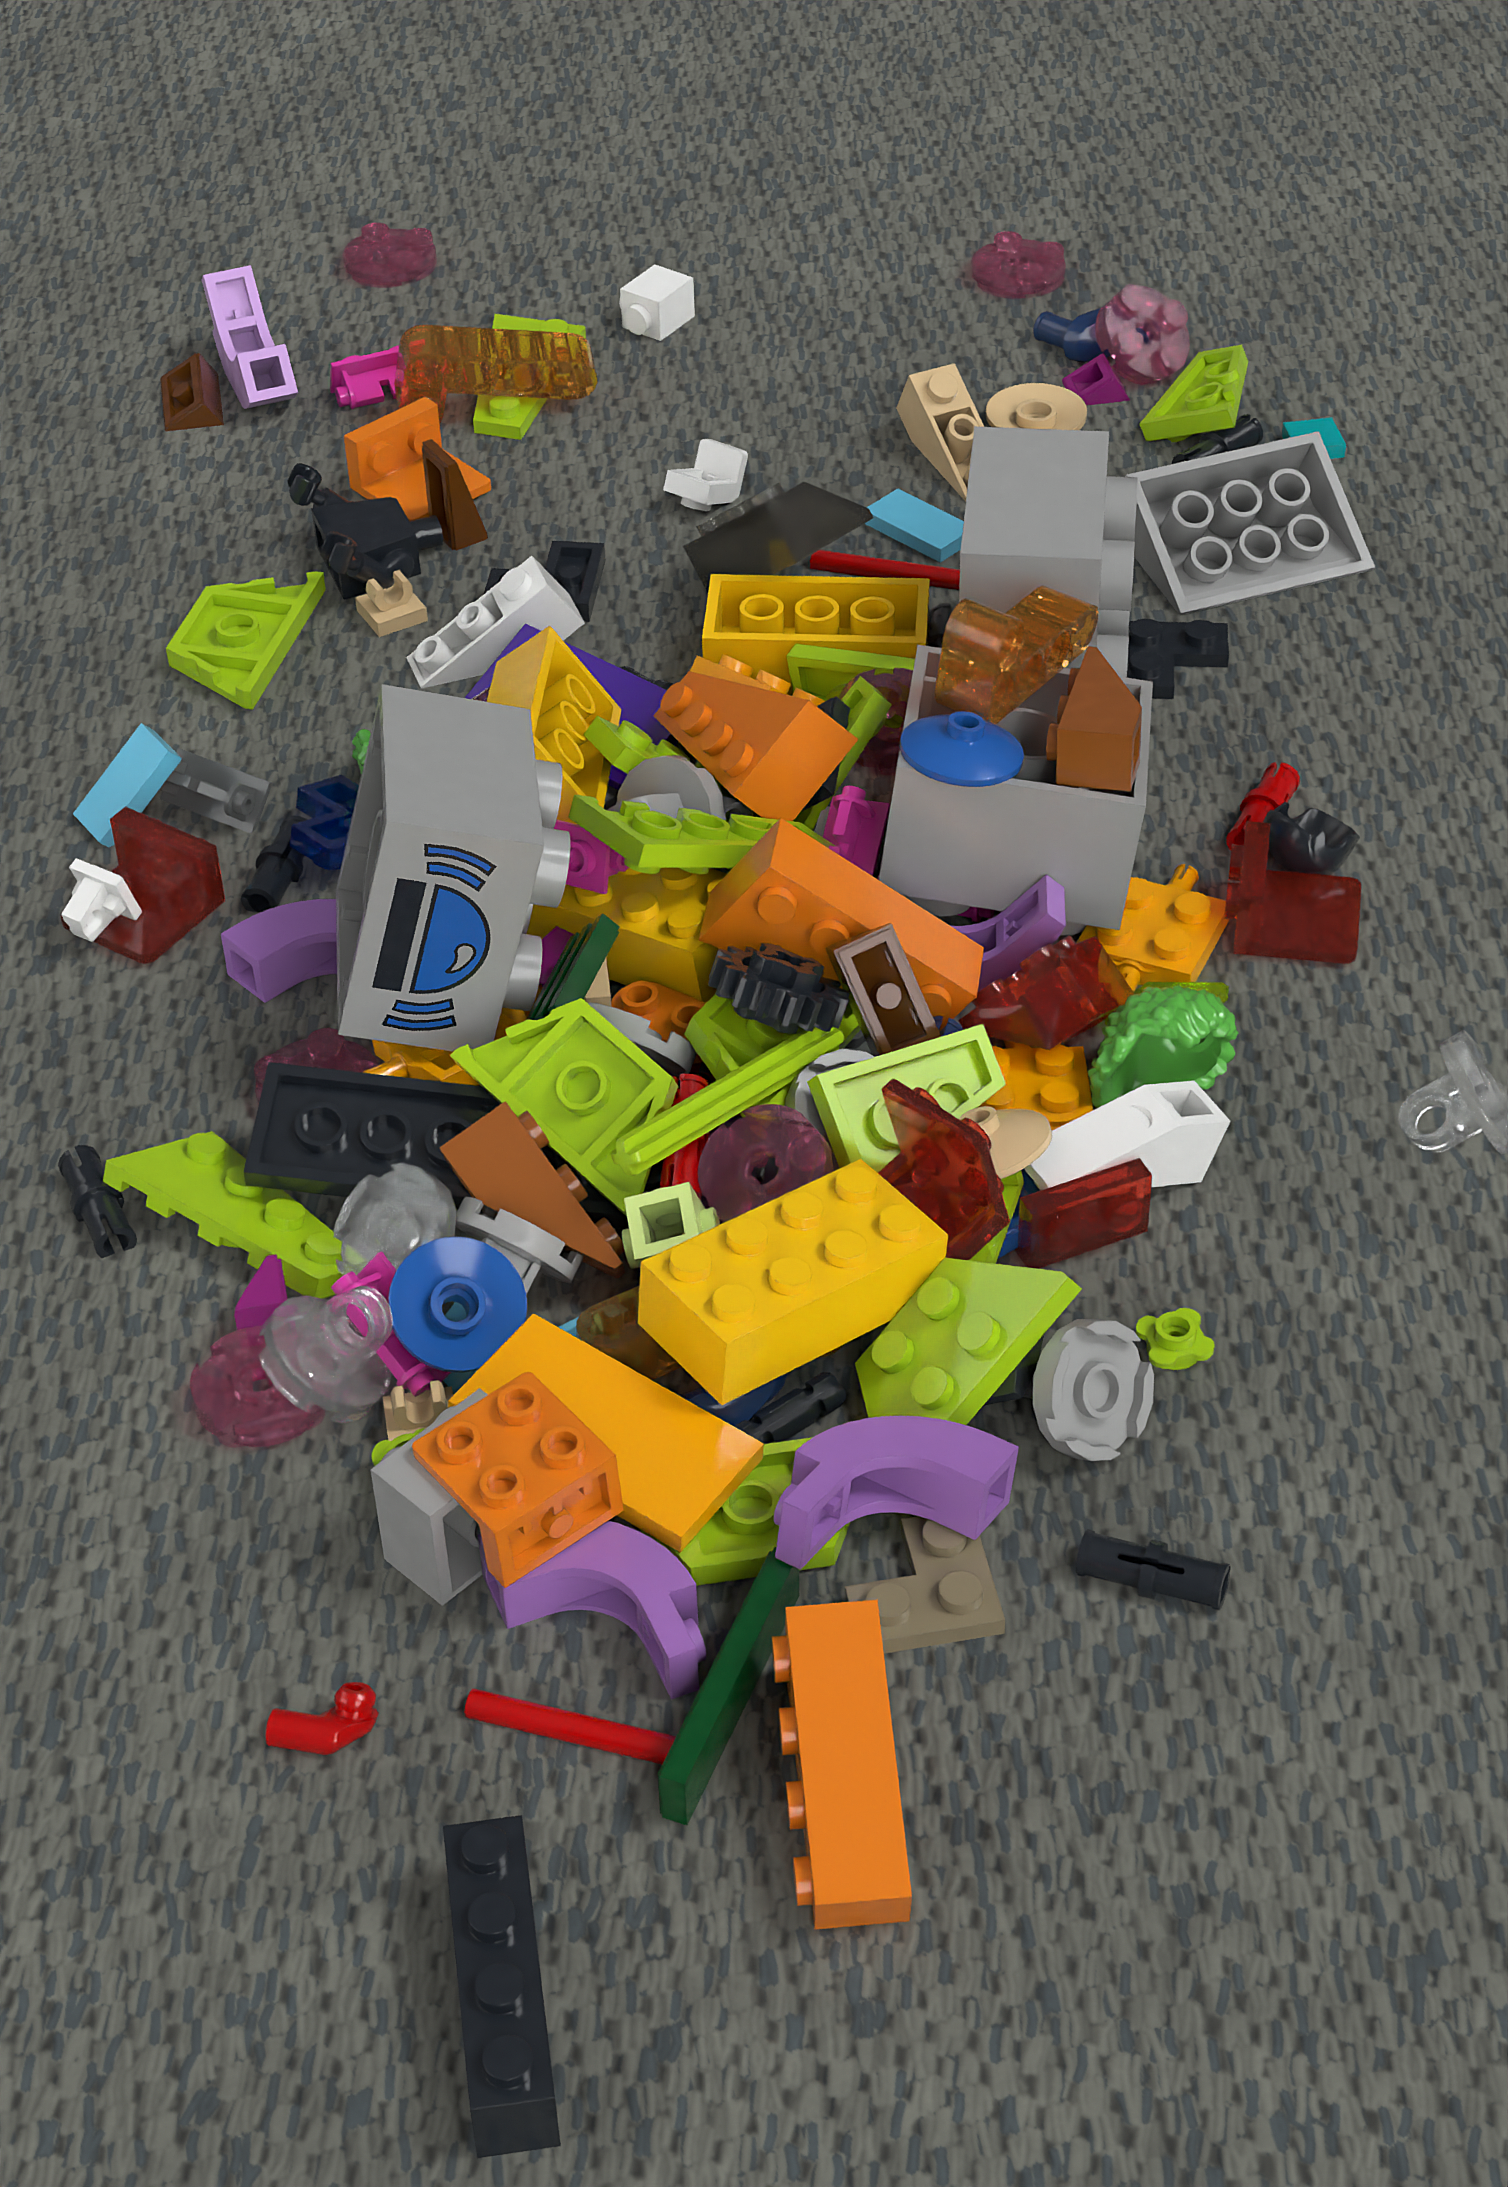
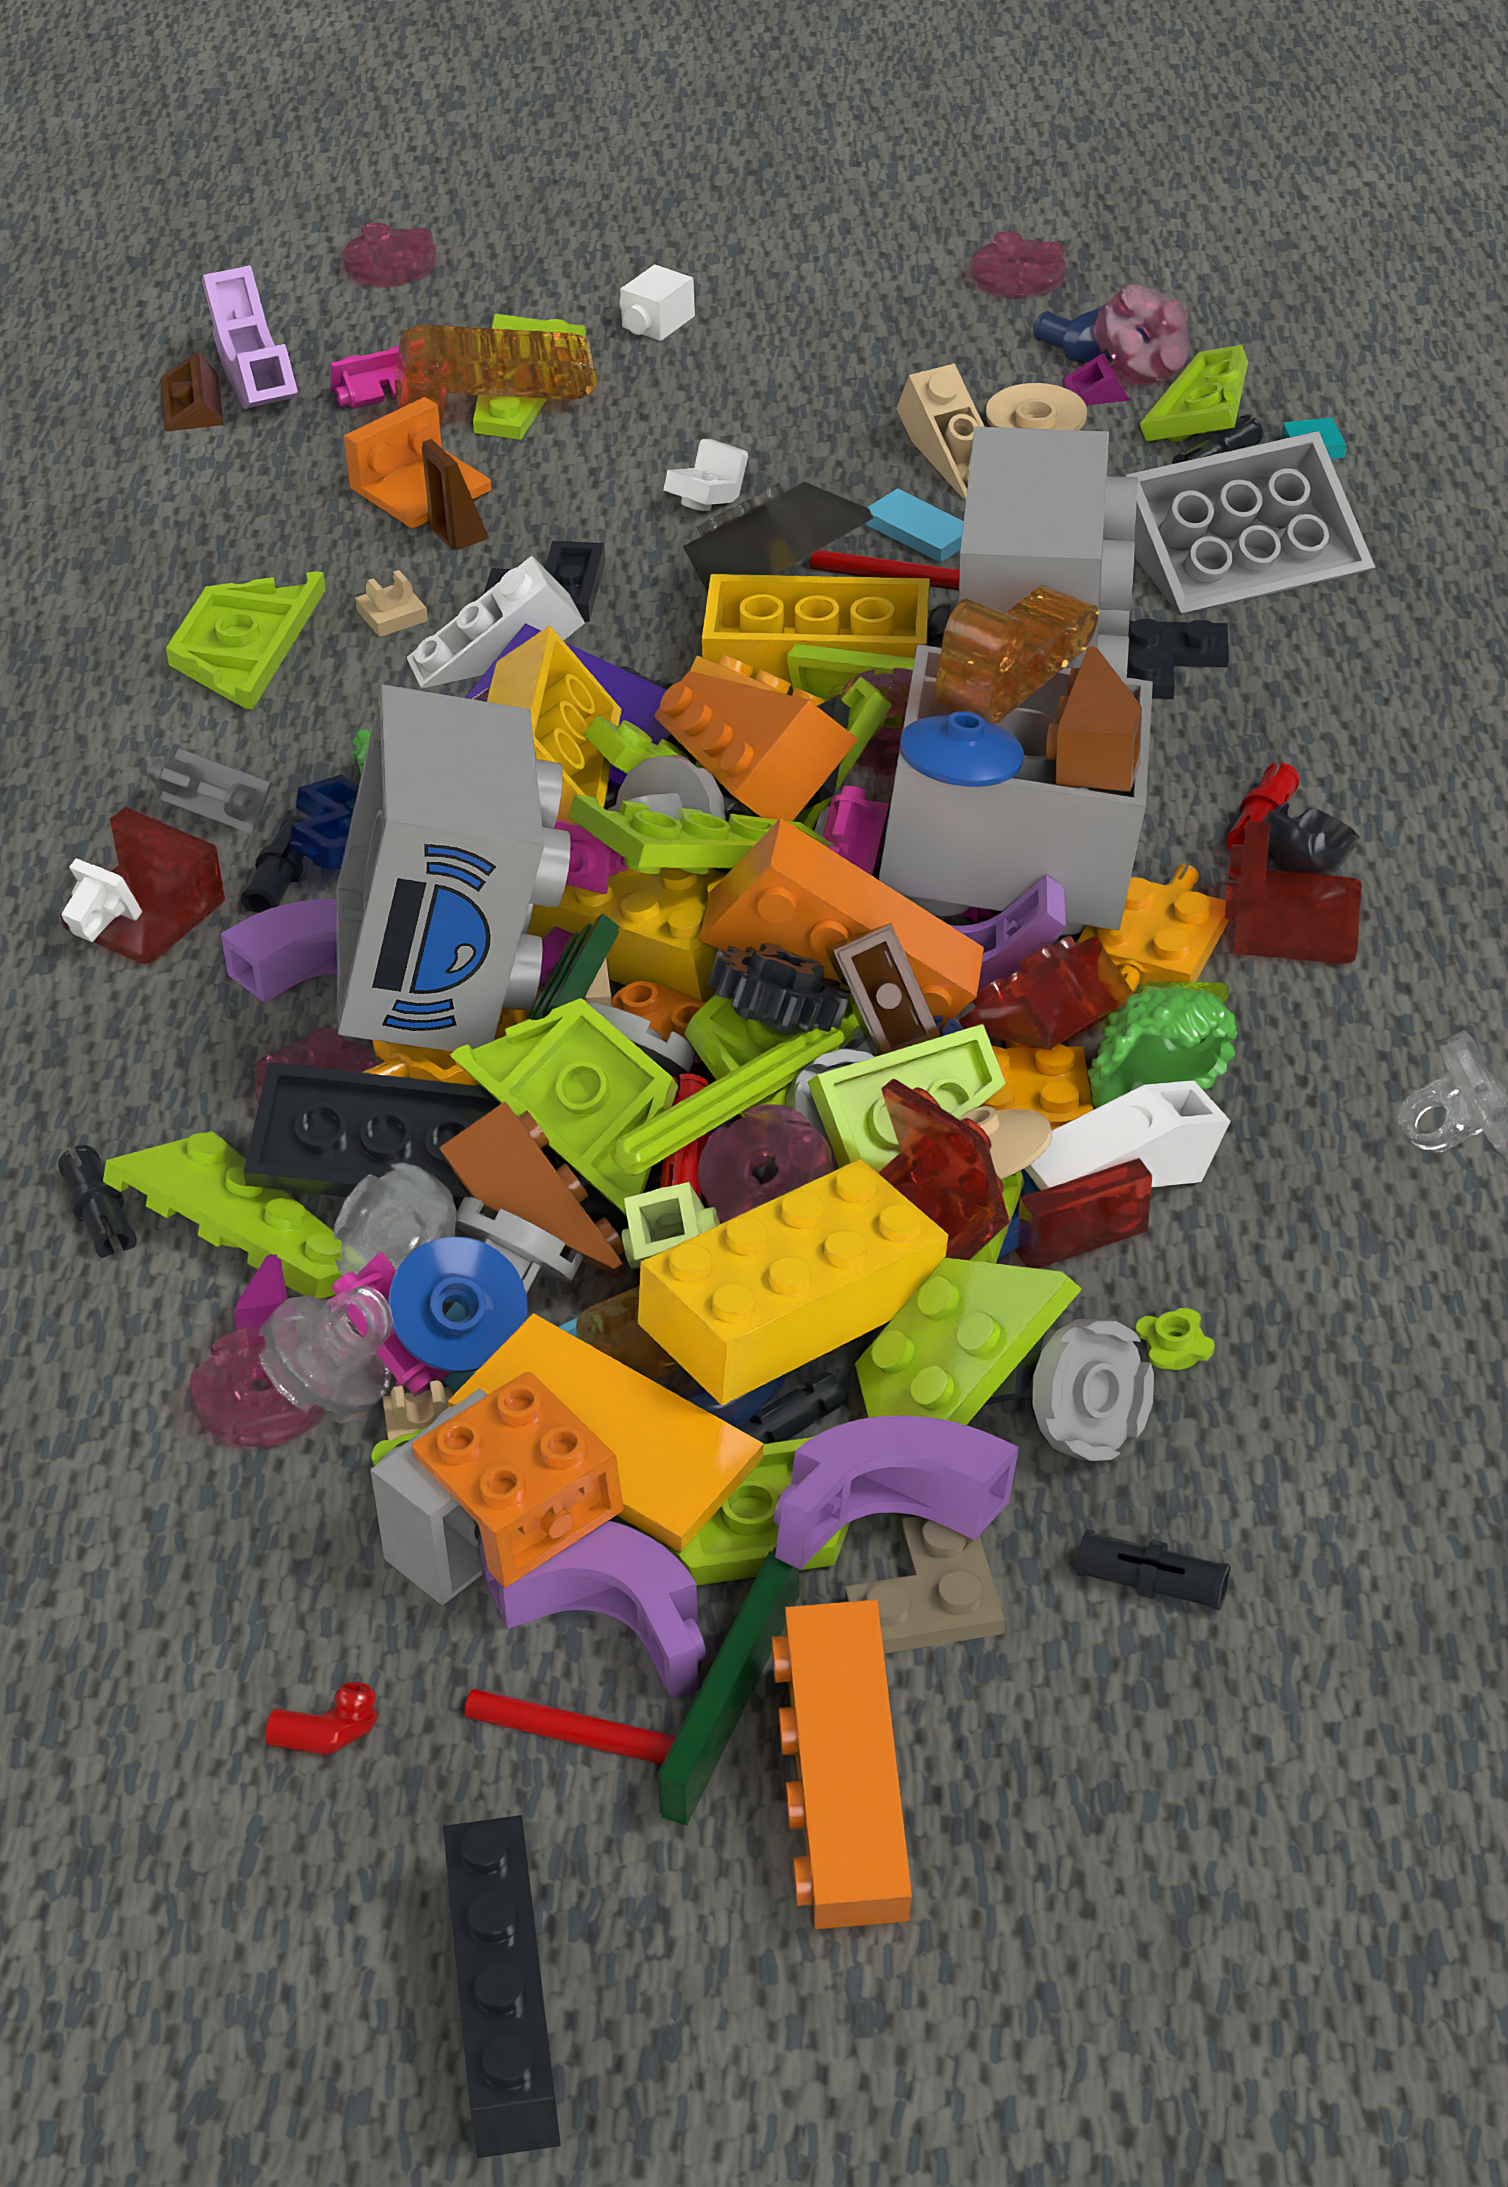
(128, 782): medium azure tile -> none
(362, 536): black torso -> none

